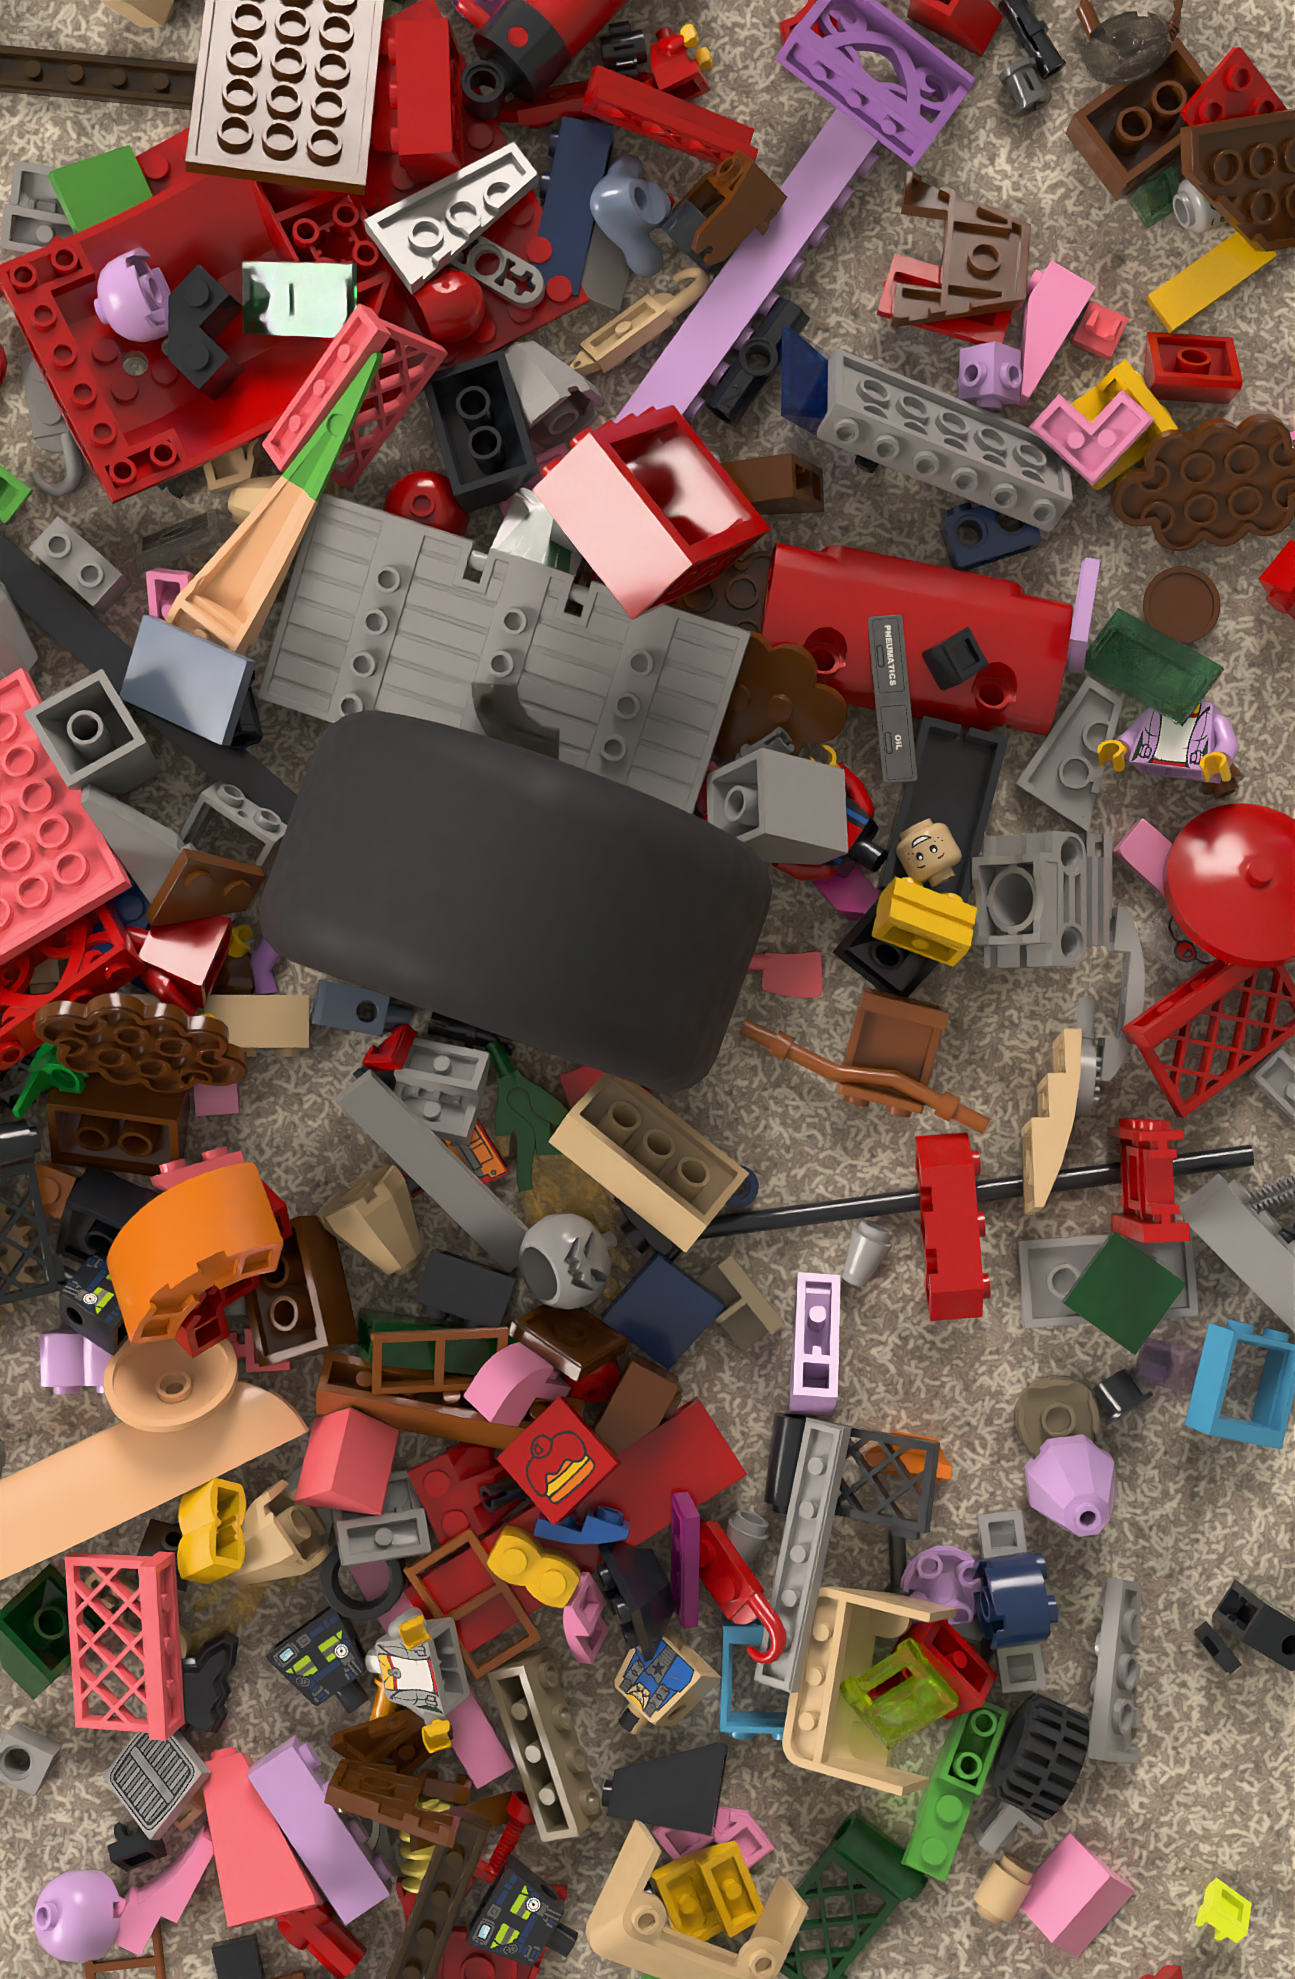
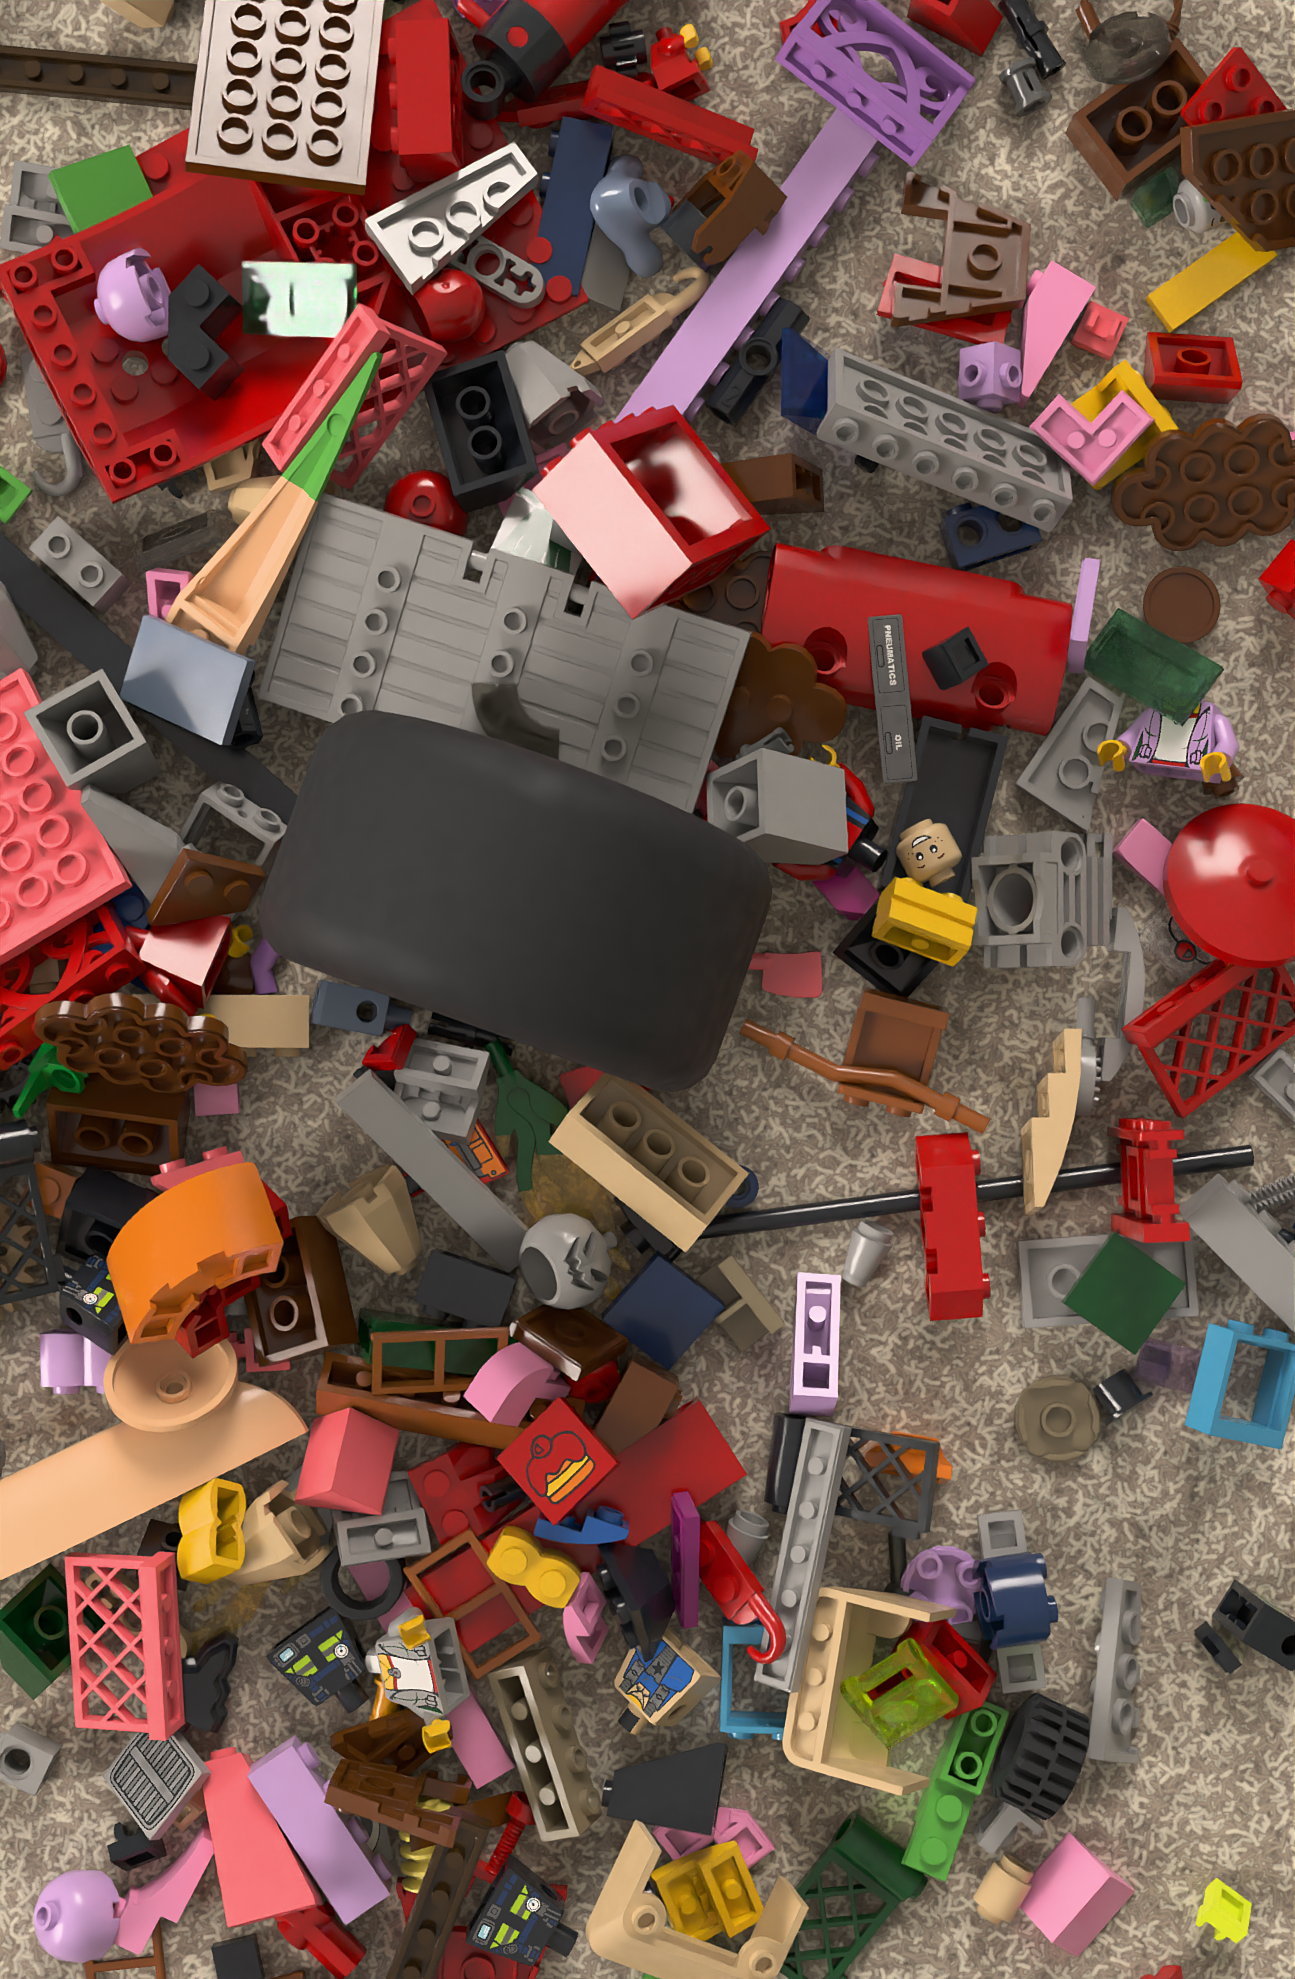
(1072, 1484): lavender cone -> none

